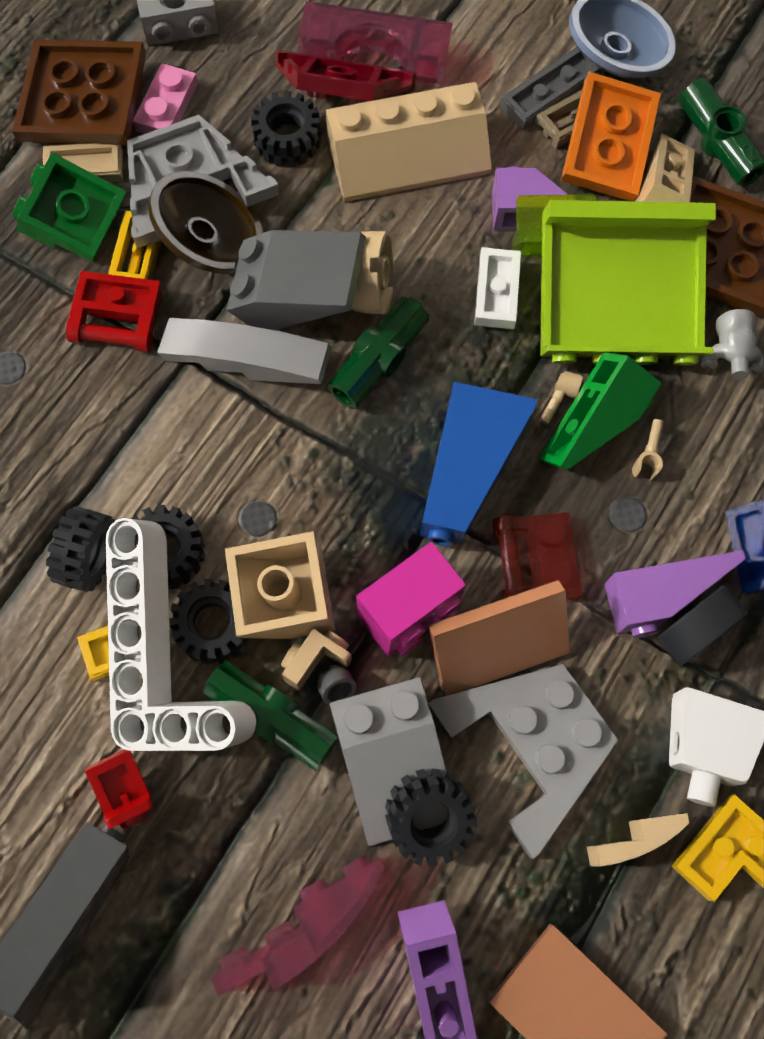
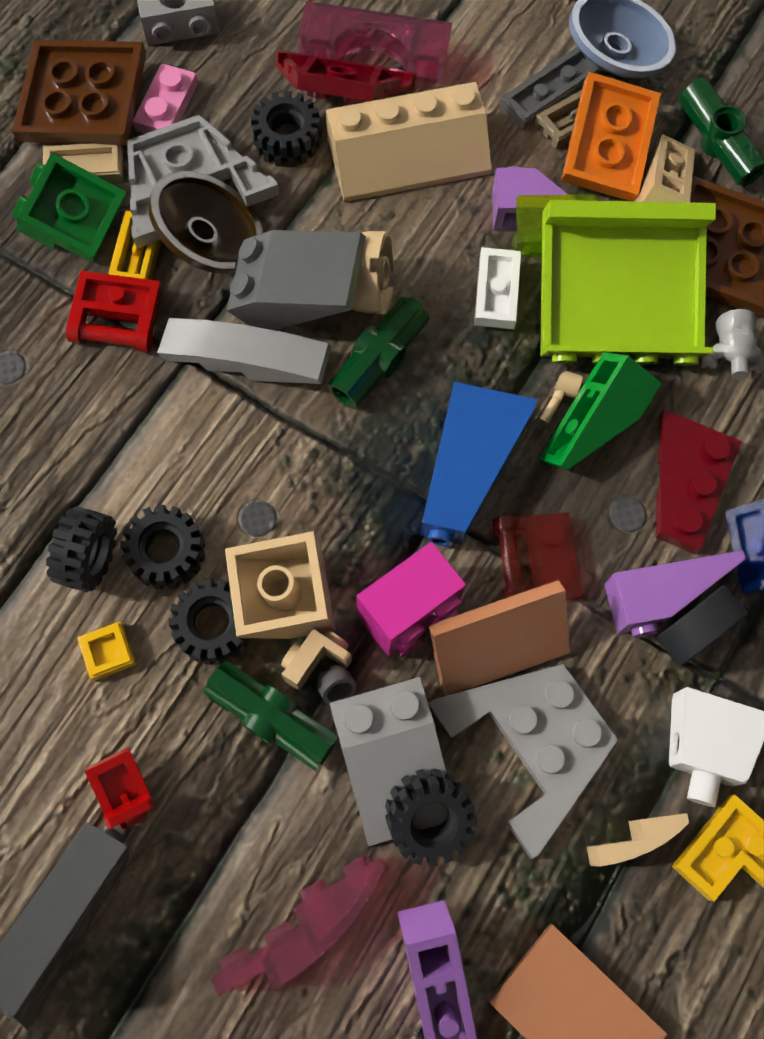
(152, 654): white beam -> none
(650, 455): tan hand -> none
(691, 479): none -> dark red wing

